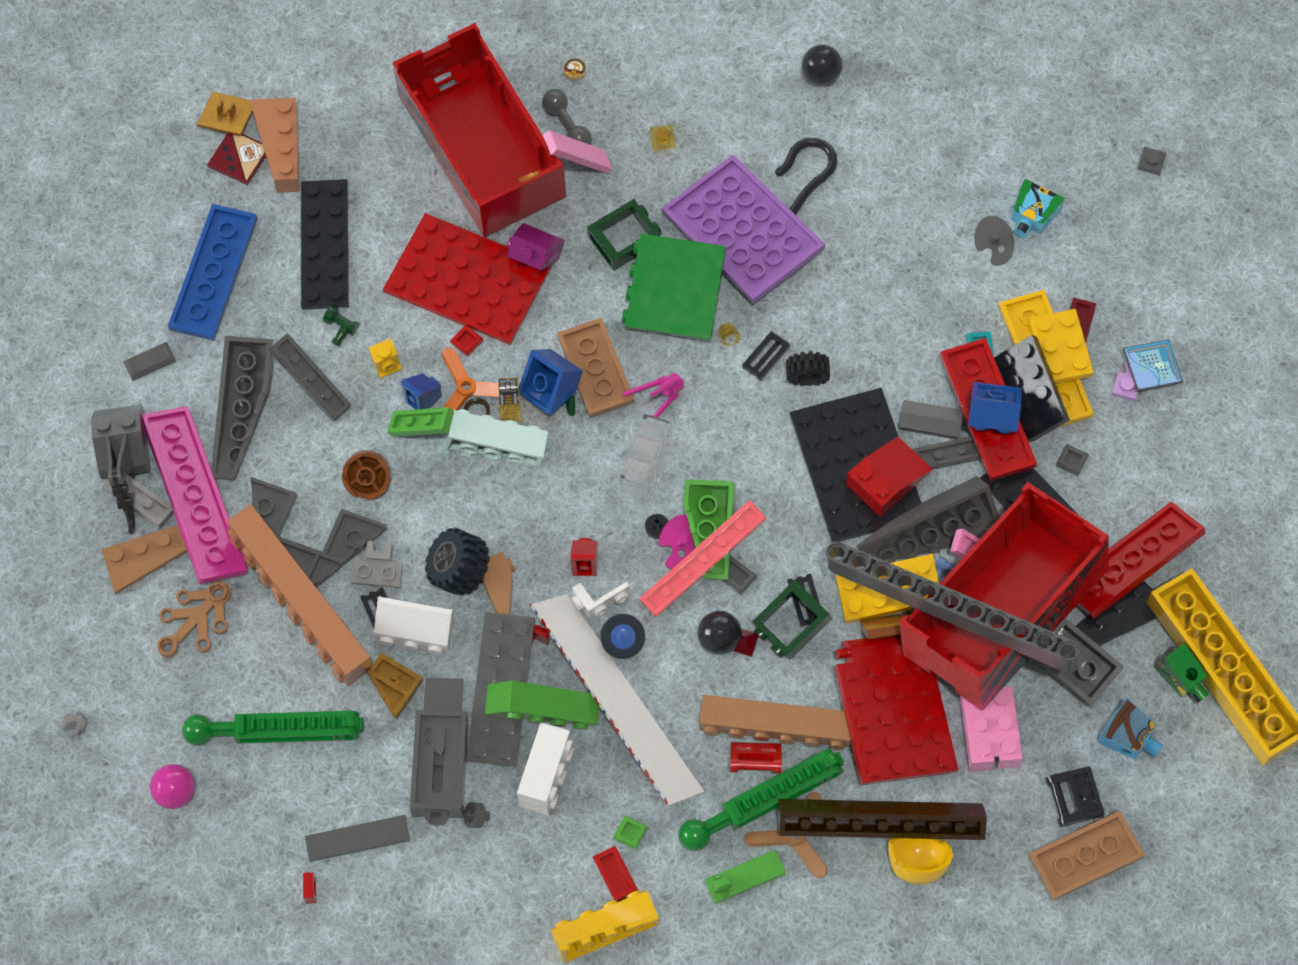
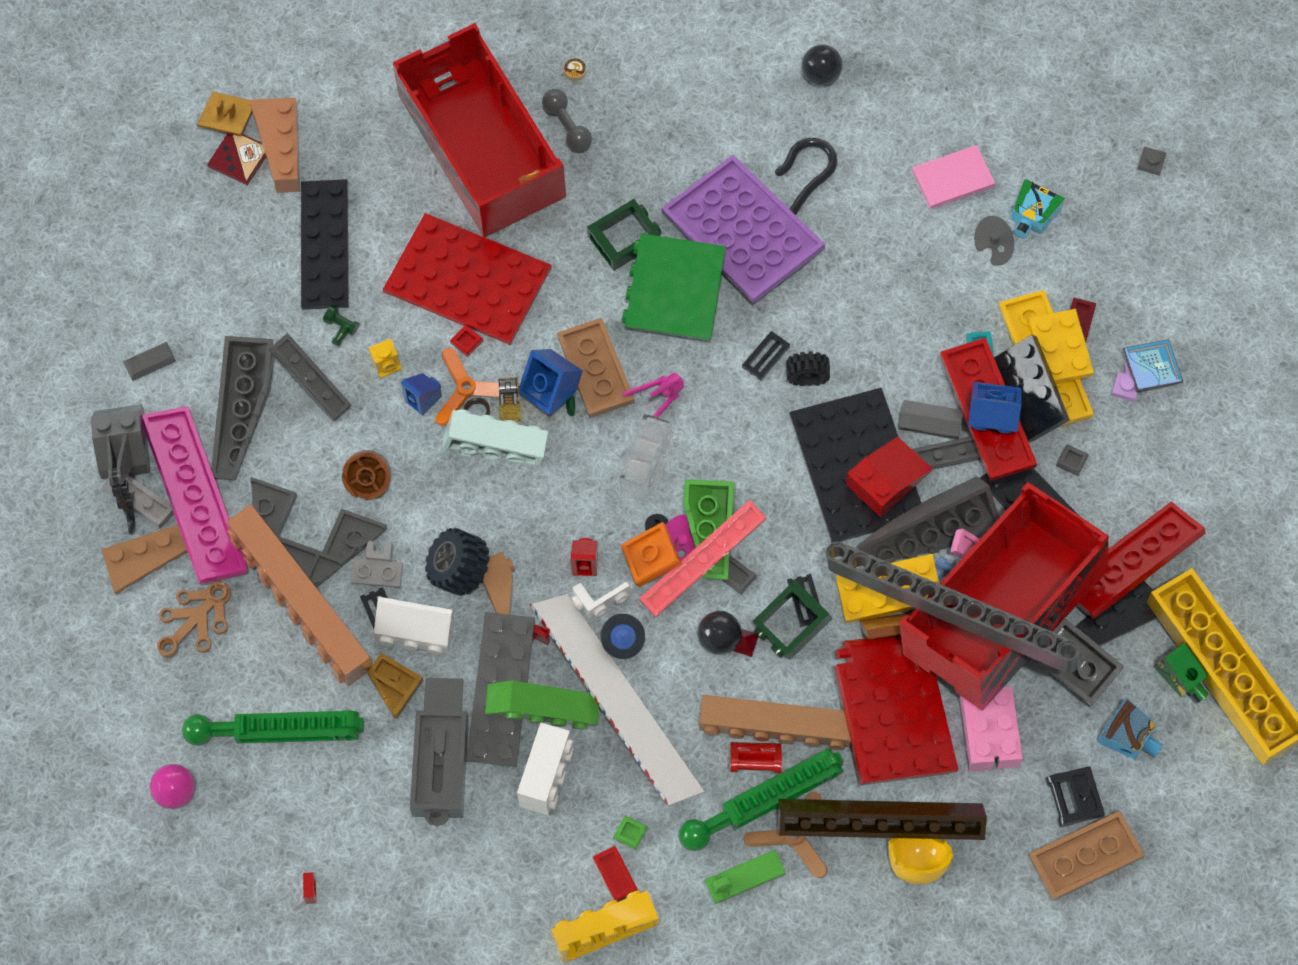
(73, 722): light grey plate -> none
(212, 272): blue plate -> none
(357, 838): dark grey tile -> none
(420, 422): bright green hinge -> none
(475, 815): dark grey tile -> none
(534, 247): magenta torso -> none
(577, 151): bright pink tile -> none
(651, 554): none -> orange tile
(662, 137): clear yellow plate -> none
(727, 329): clear yellow piece -> none
(953, 177): none -> bright pink tile

